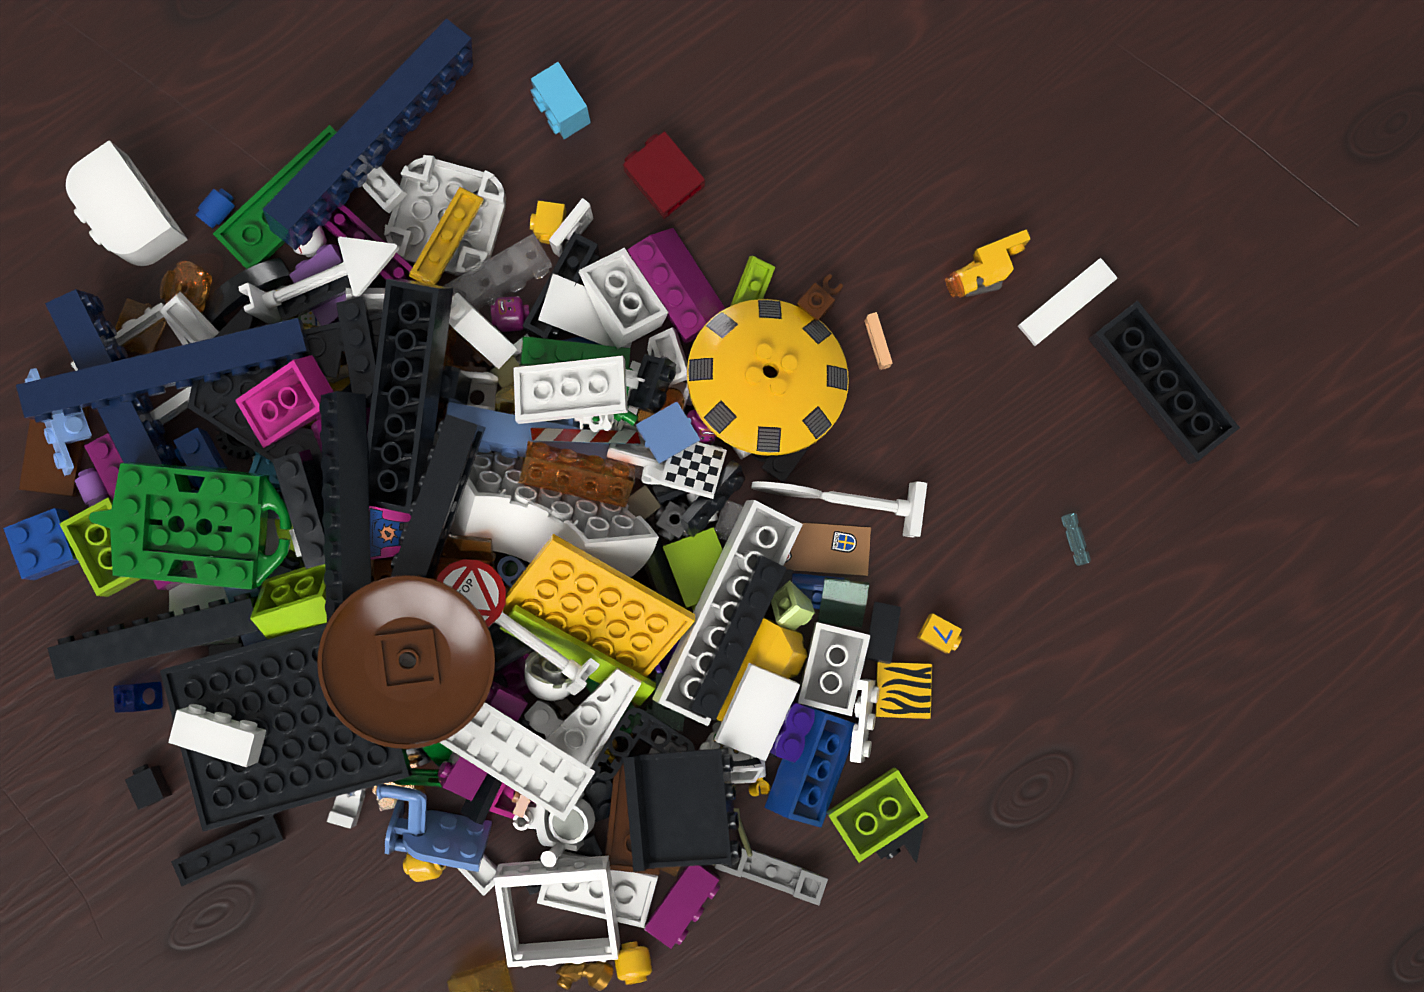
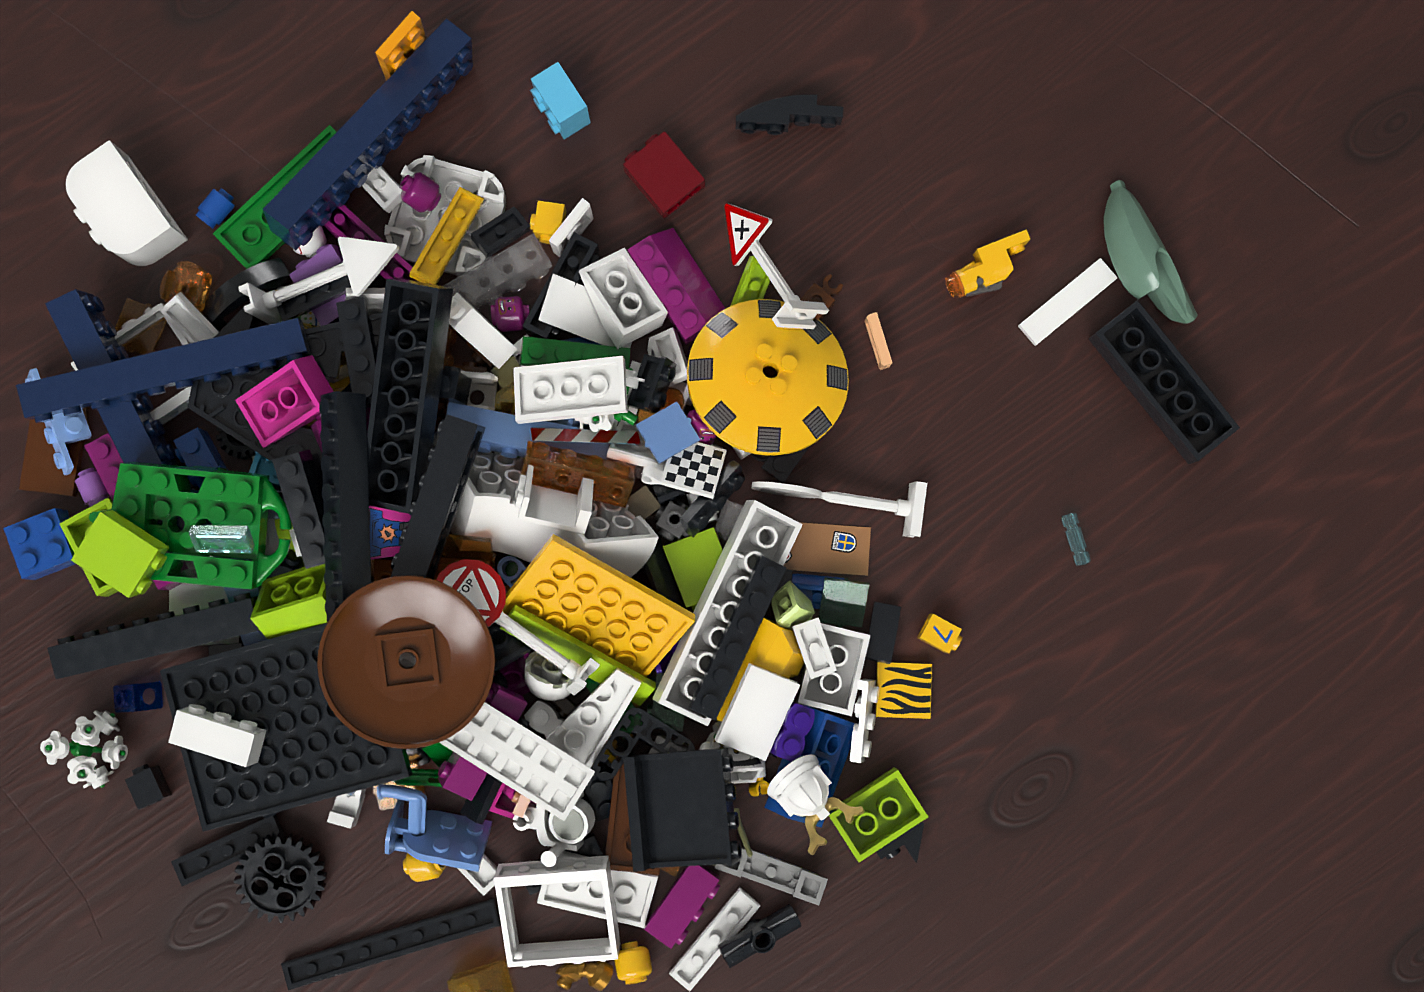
(82, 747): none -> white plant
(120, 554): none -> lime brick
(221, 539): none -> clear light blue plate
(268, 898): none -> black gear
(391, 943): none -> black tile
(401, 44): none -> light orange plate
(420, 192): none -> magenta head
(500, 232): none -> black plate
(552, 506): none -> white panel
(704, 949): none -> white tile
(744, 234): none -> white piece
(745, 943): none -> black piece
(777, 113): none -> black slope
(804, 792): none -> white helmet
(814, 648): none -> white plate
(1142, 258): none -> sand green piece

